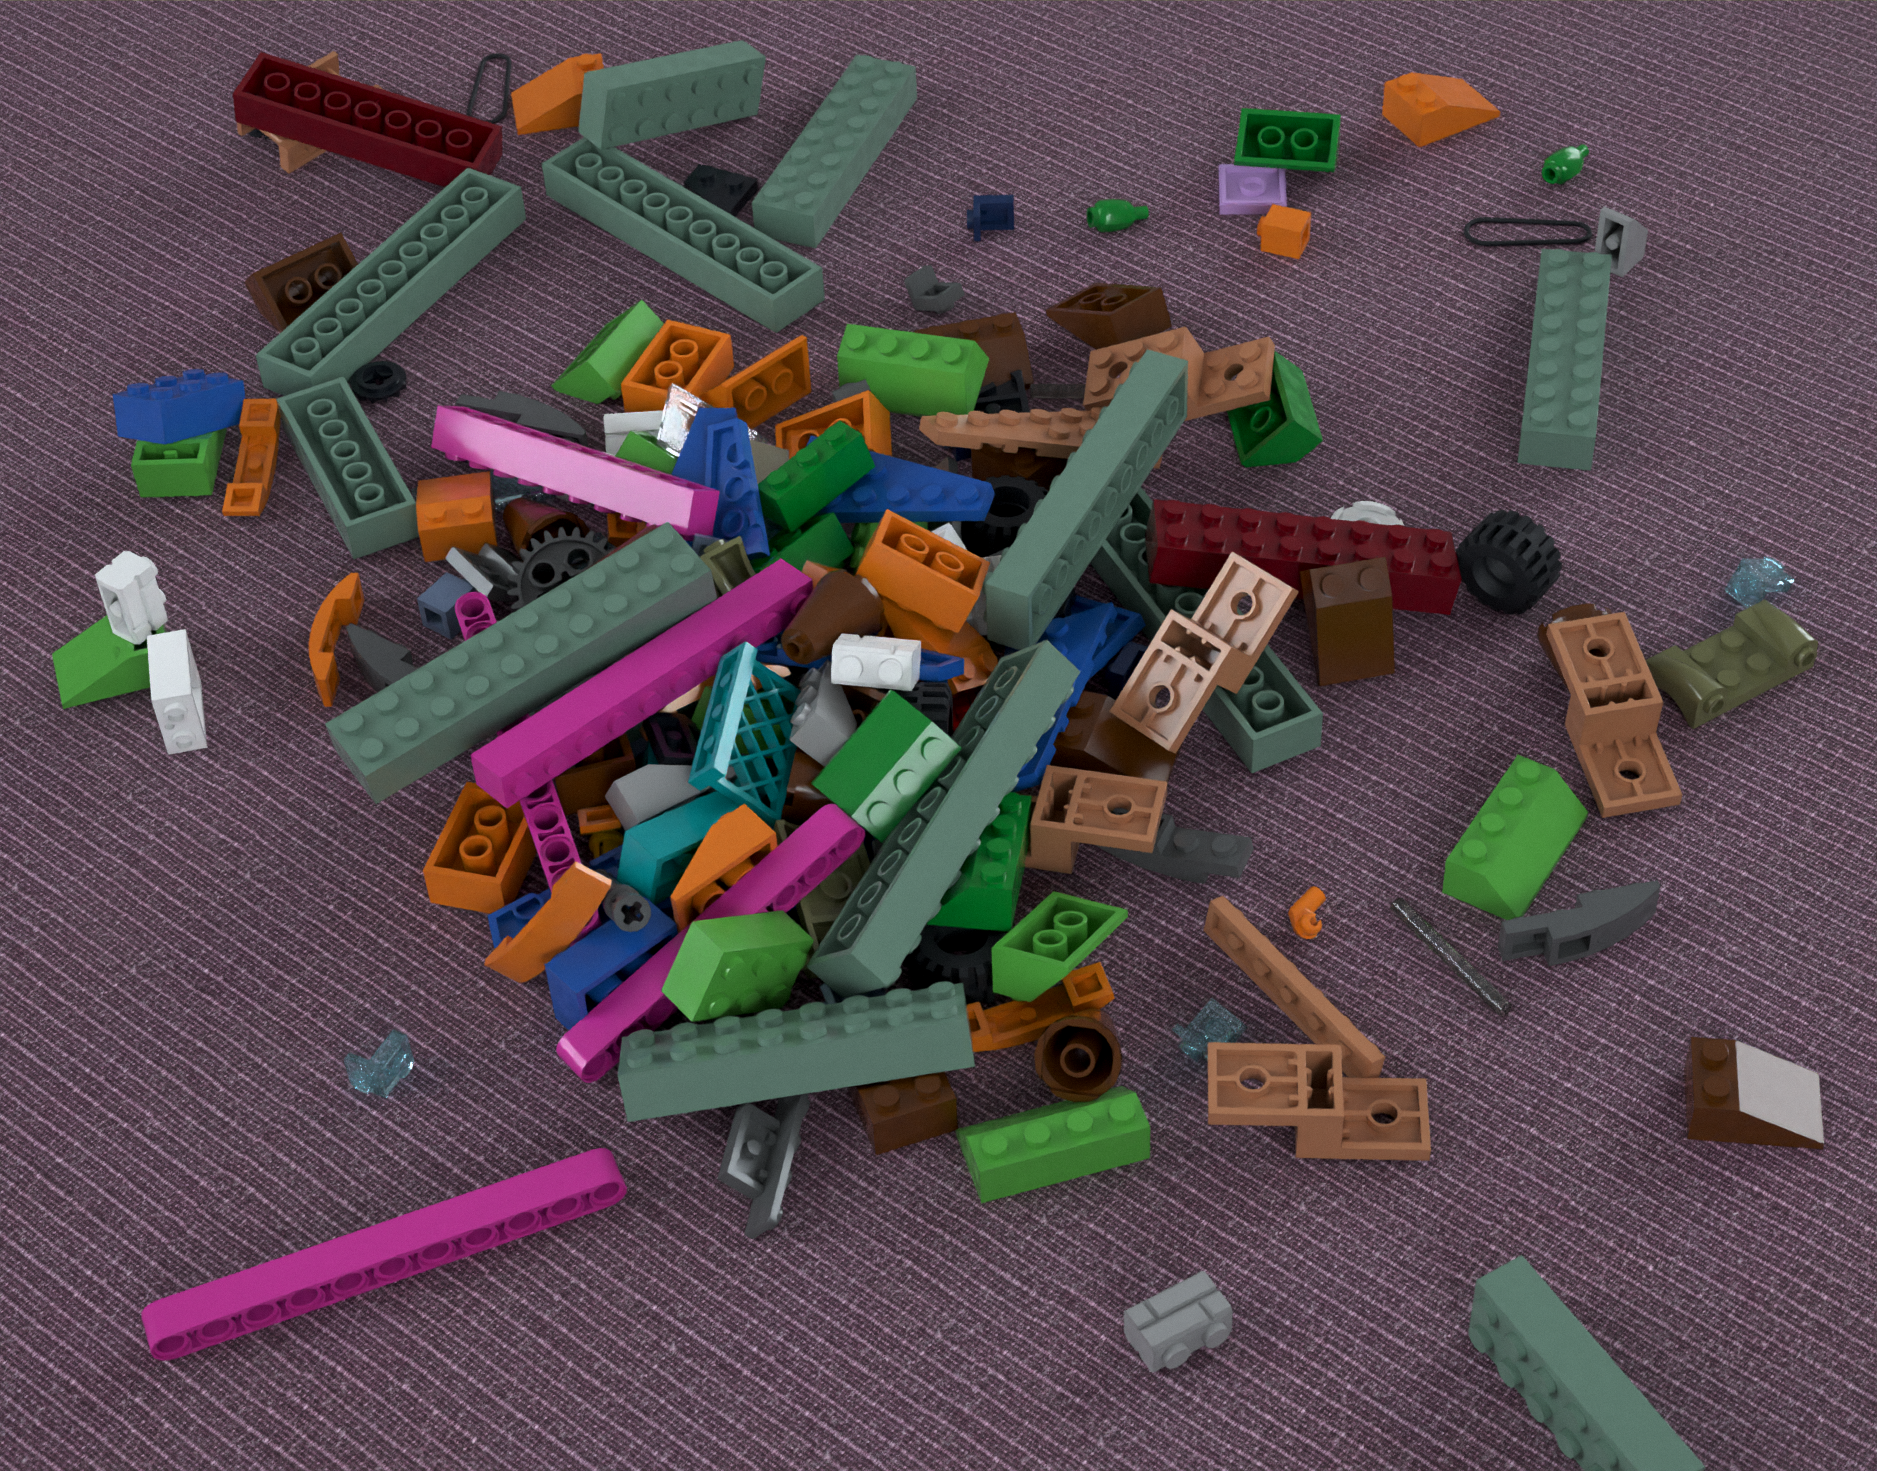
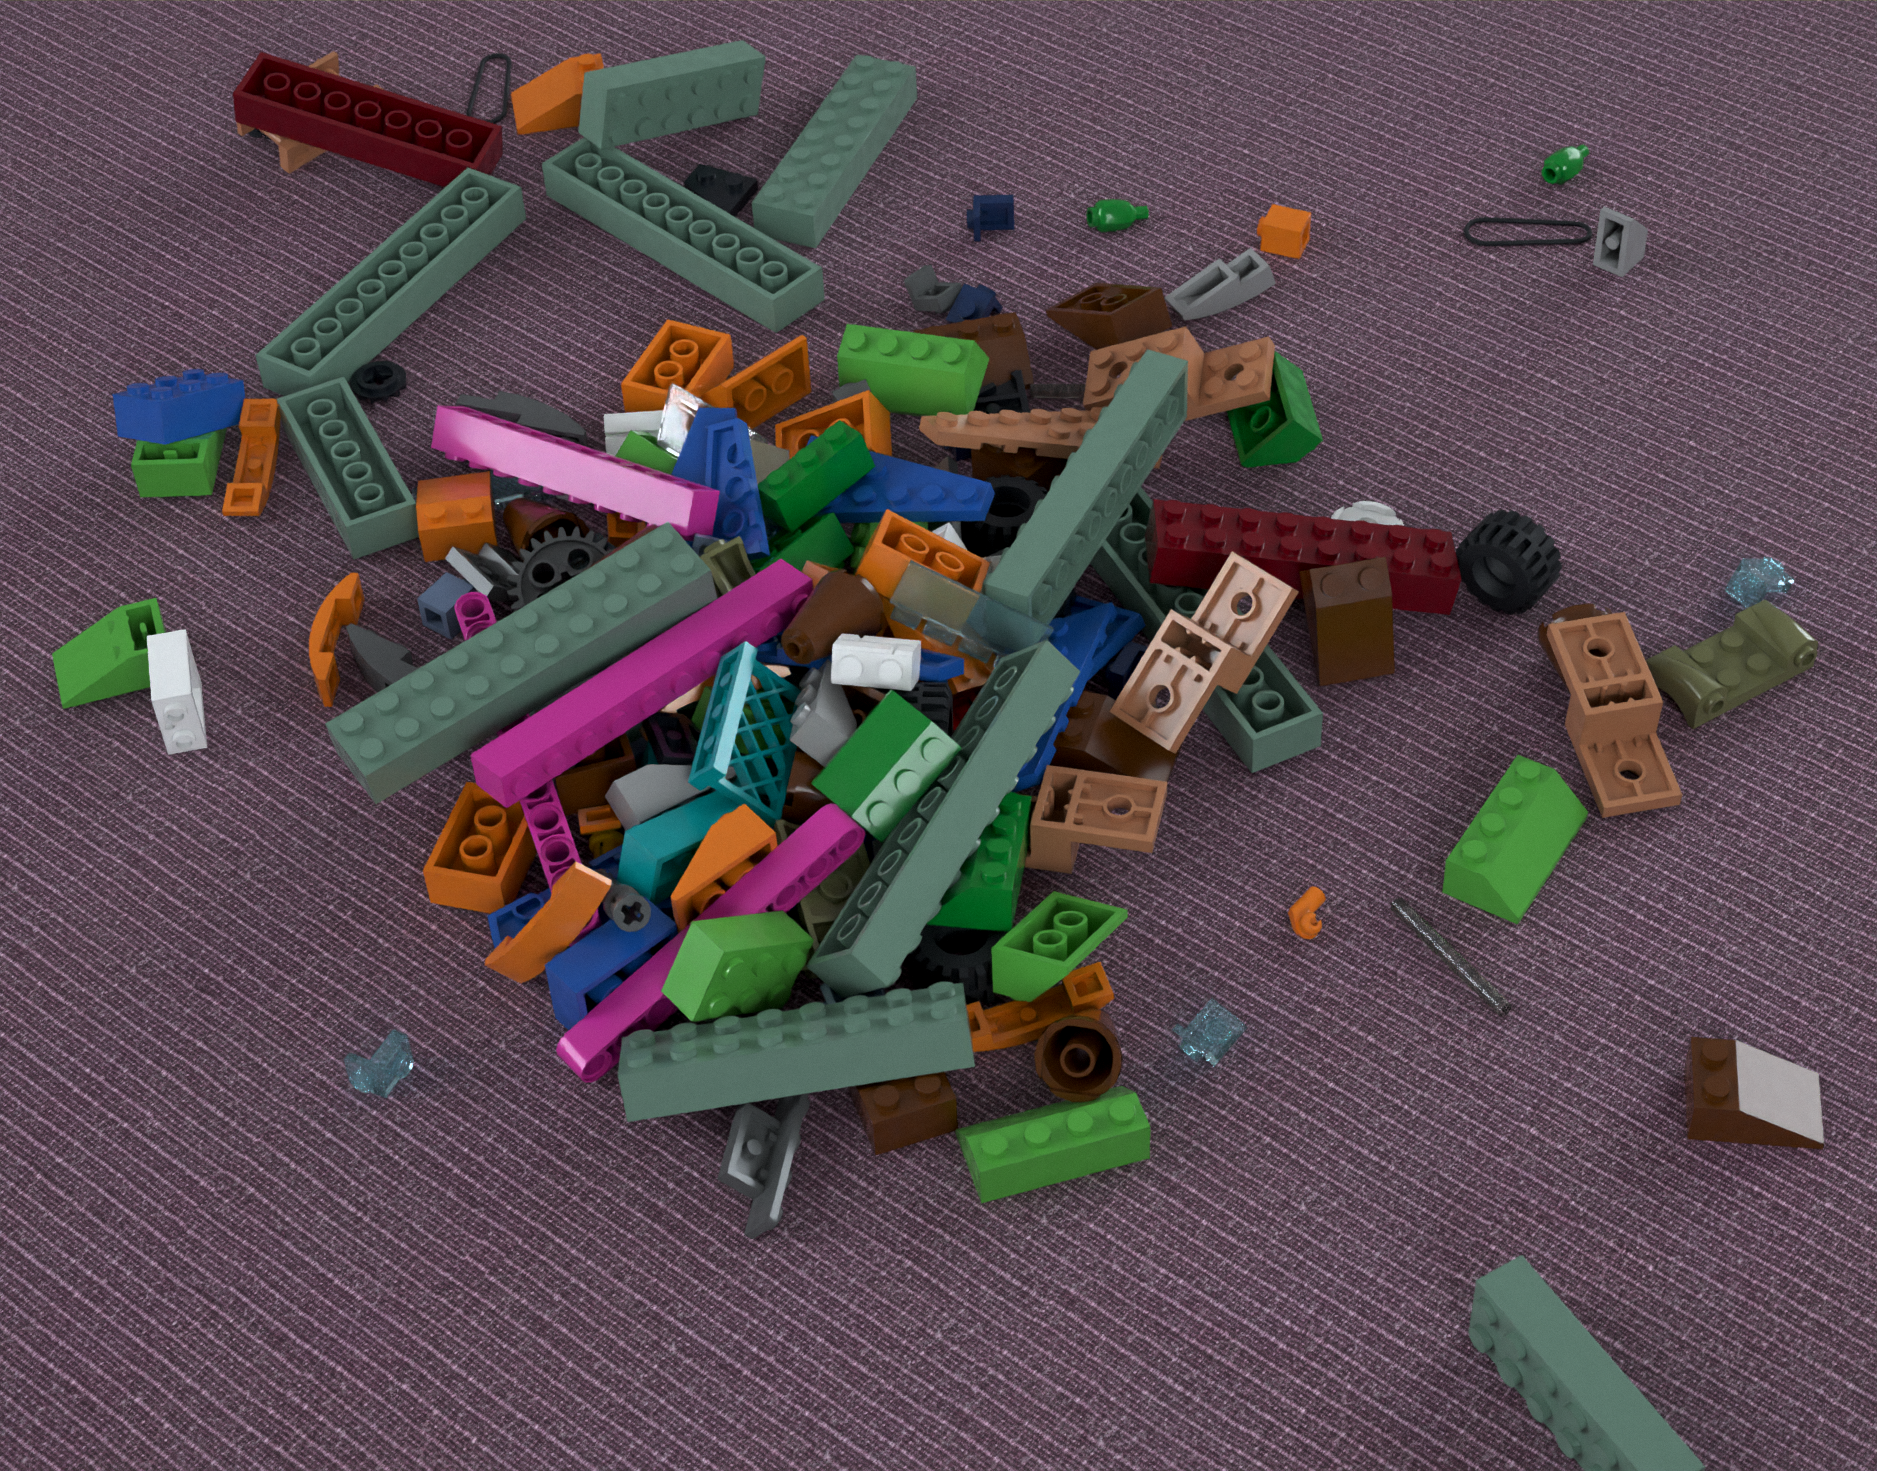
(132, 597): white brick -> none
(298, 281): reddish brown slope -> none
(381, 1254): dark pink beam -> none
(610, 356): bright green slope -> none
(959, 610): none -> clear light blue windscreen
(973, 304): none -> dark blue bracket
(1178, 1322): light grey brick -> none
(1189, 852): dark grey slope -> none
(1221, 286): none -> light grey slope
(1250, 189): lavender tile -> none
(1288, 140): green slope -> none
(1290, 989): nougat plate -> none
(1308, 1092): nougat bracket -> none
(1434, 106): orange slope -> none
(1565, 360): sand green brick -> none
(1593, 925): dark grey slope -> none

